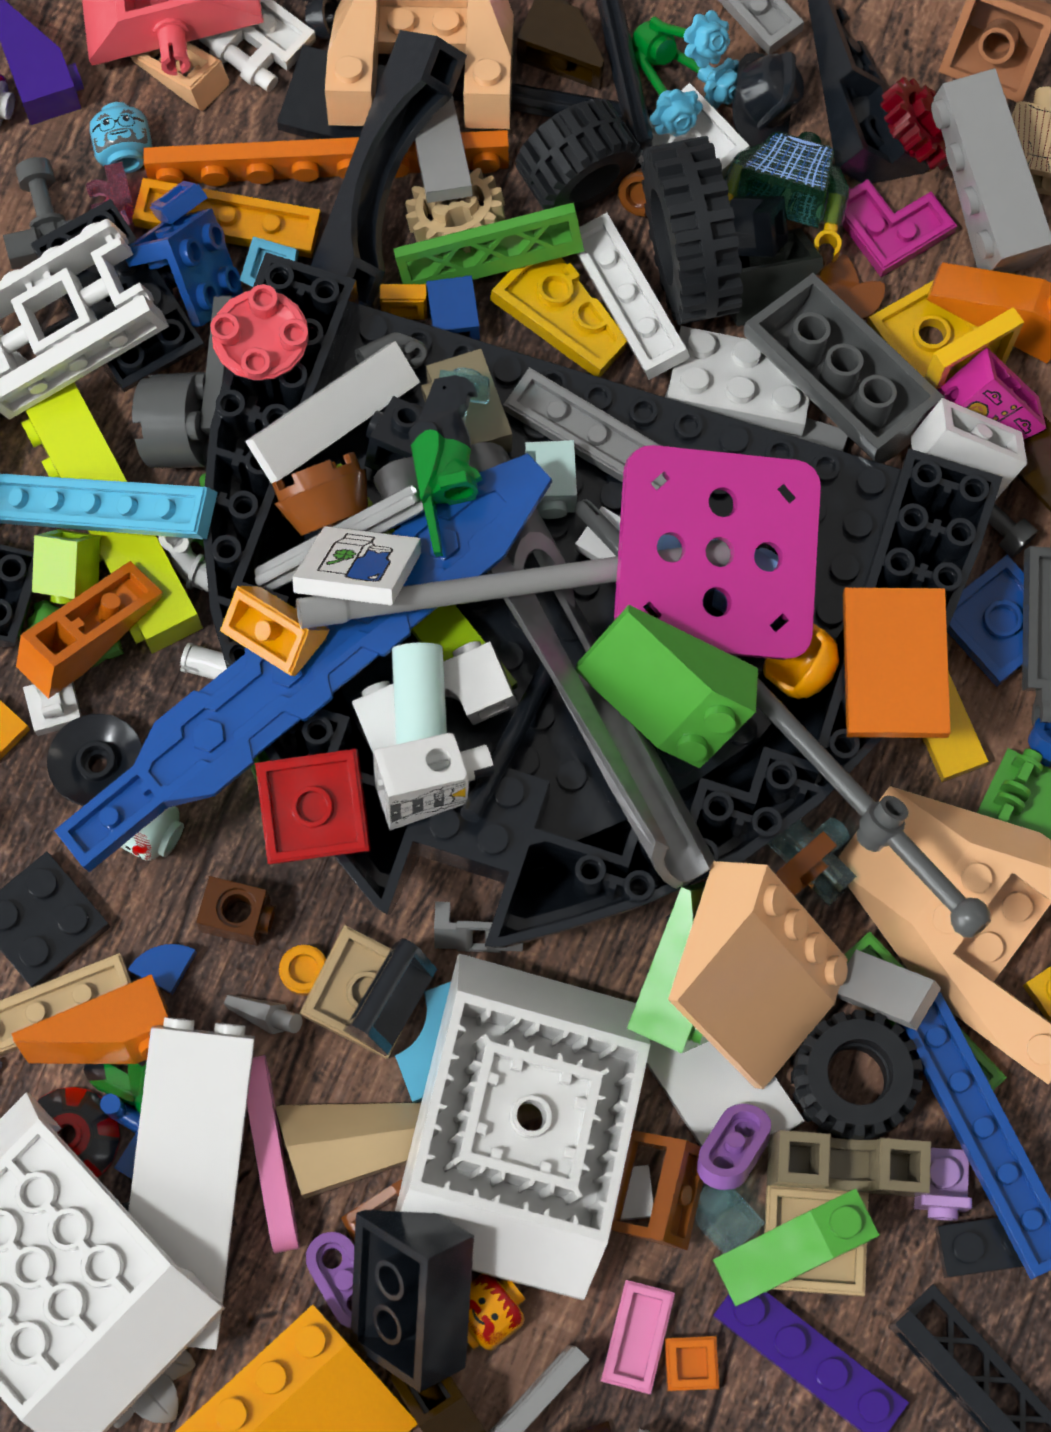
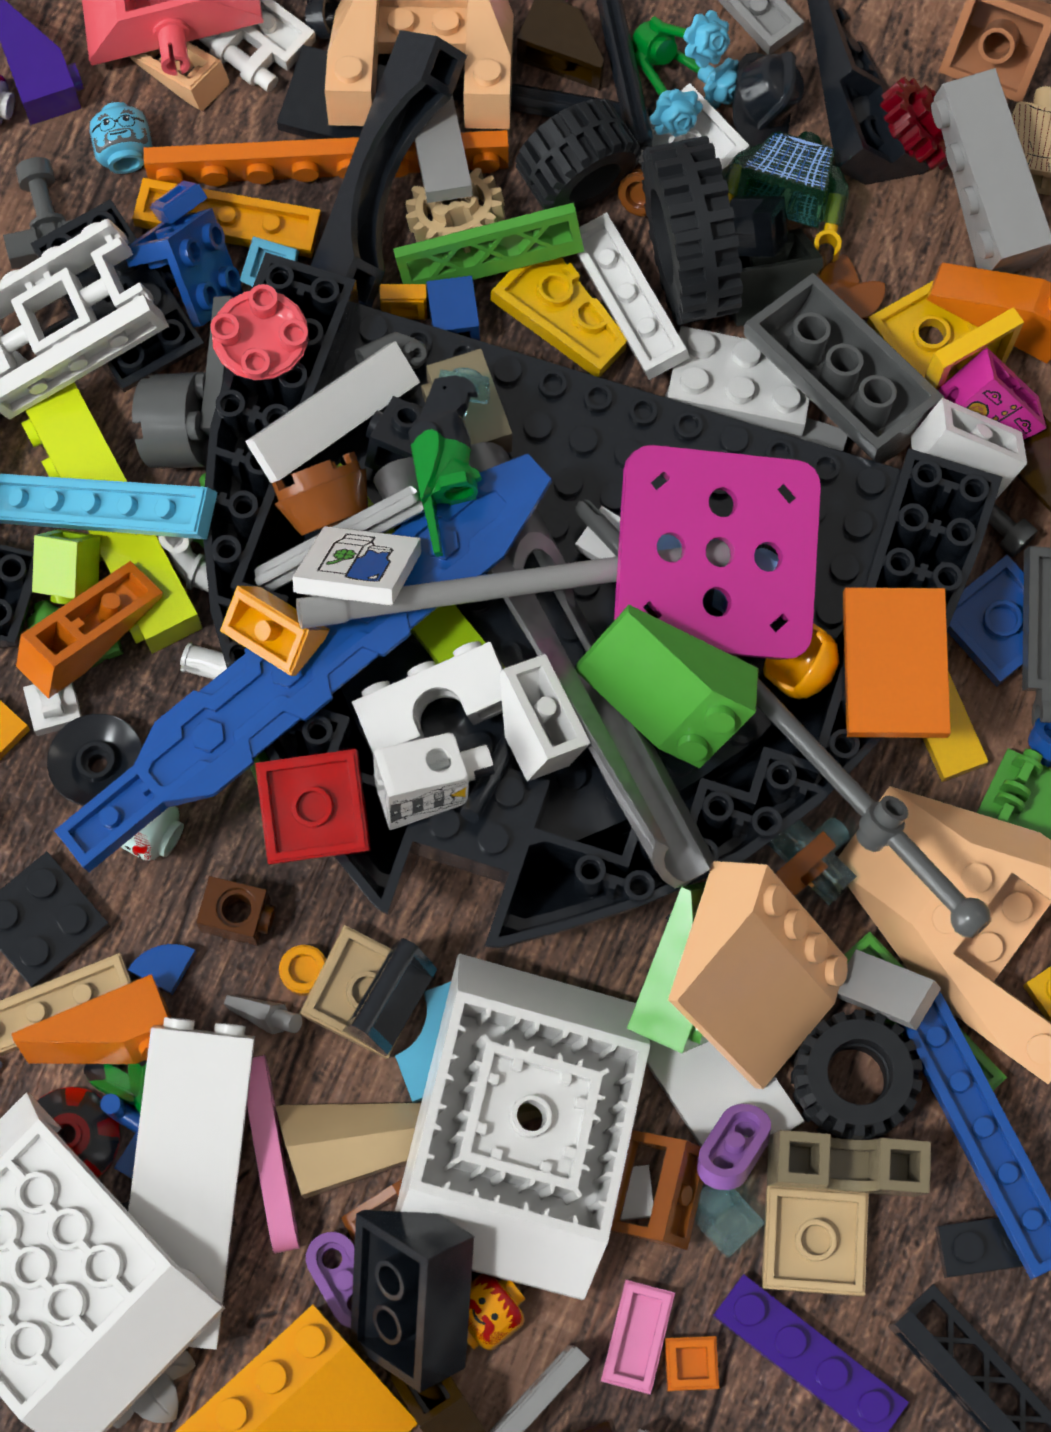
(115, 189): clear pink tile -> none
(418, 691): light aqua brick -> none
(460, 934): light grey piece -> none
(539, 718): none -> white slope
(558, 461): light aqua brick -> none
(568, 417): light grey tile -> none
(796, 1247): bright green slope -> none
(891, 237): dark pink tile -> none
(947, 1185): lavender bracket -> none

